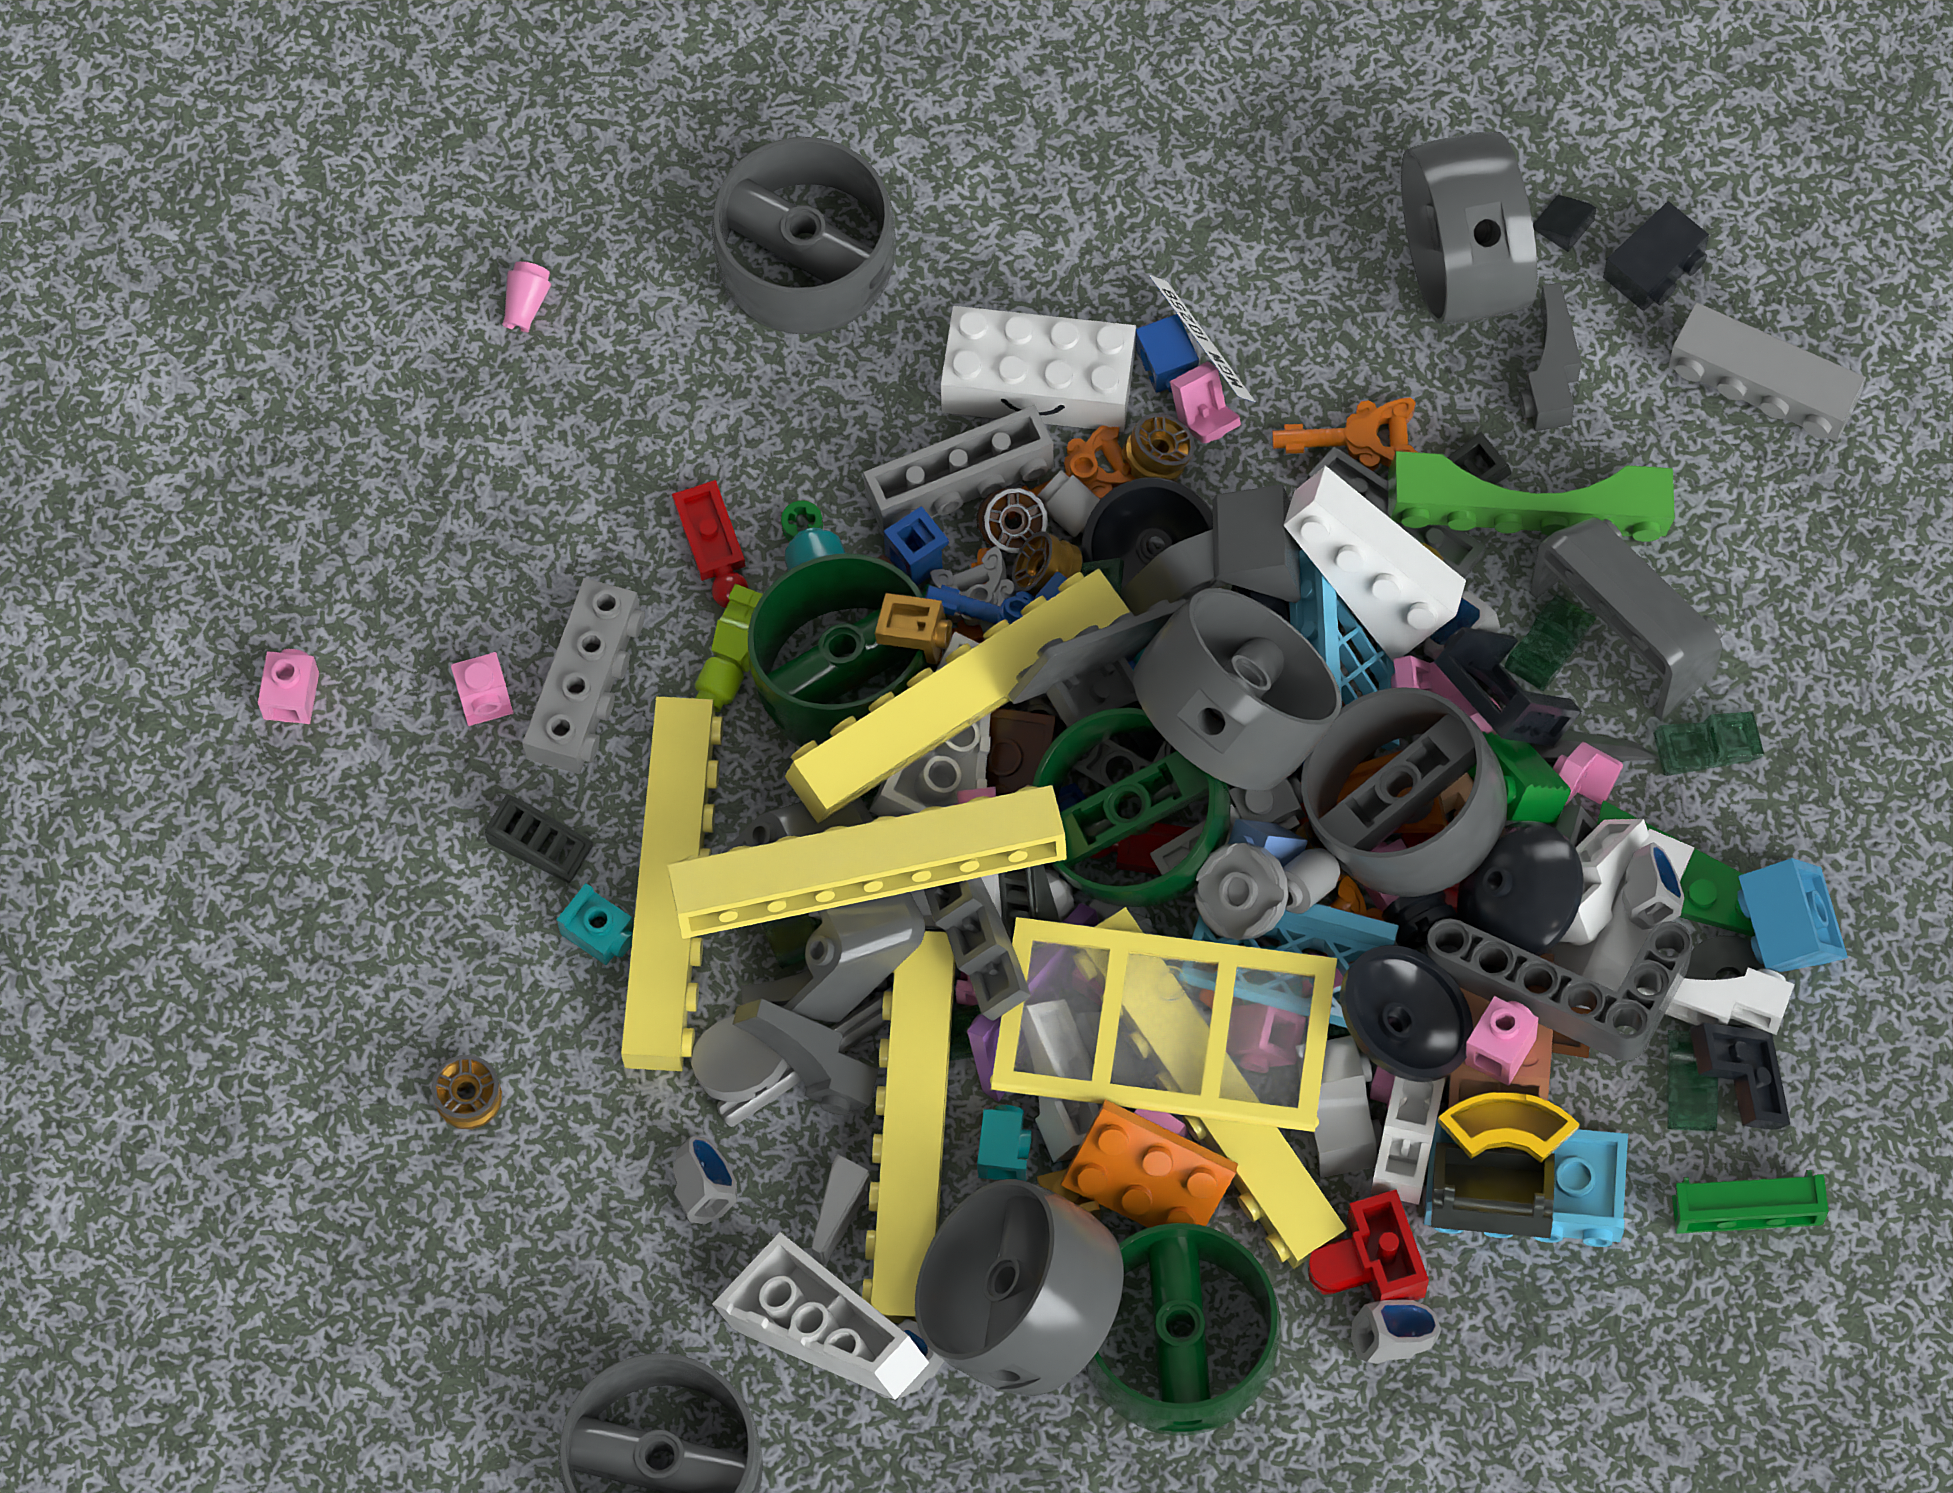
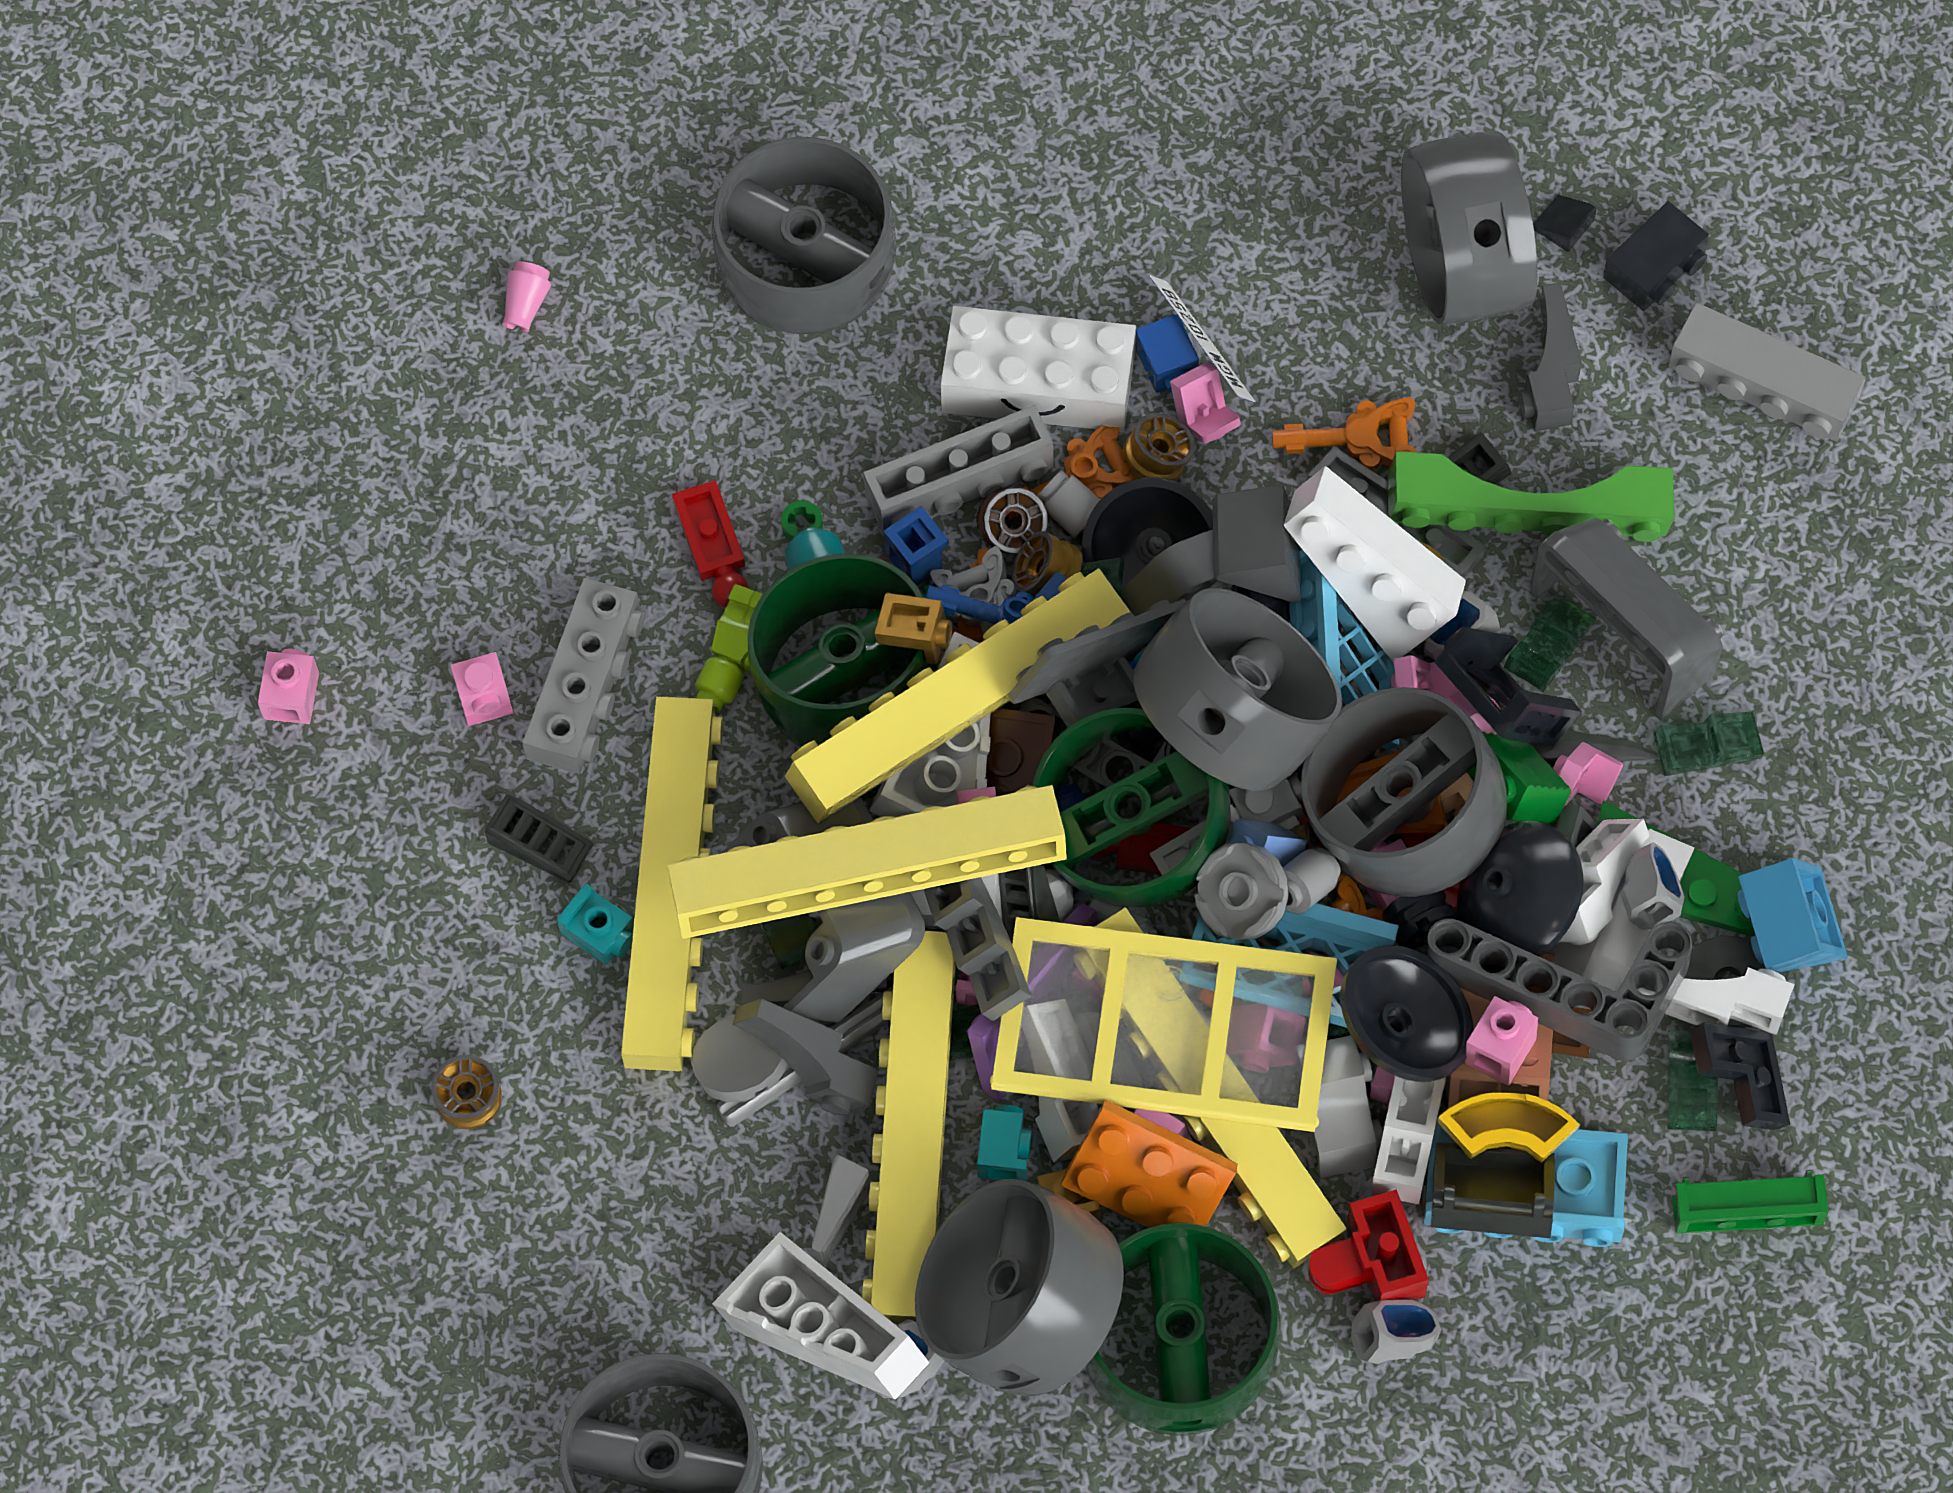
(703, 1181): light grey rock -> none

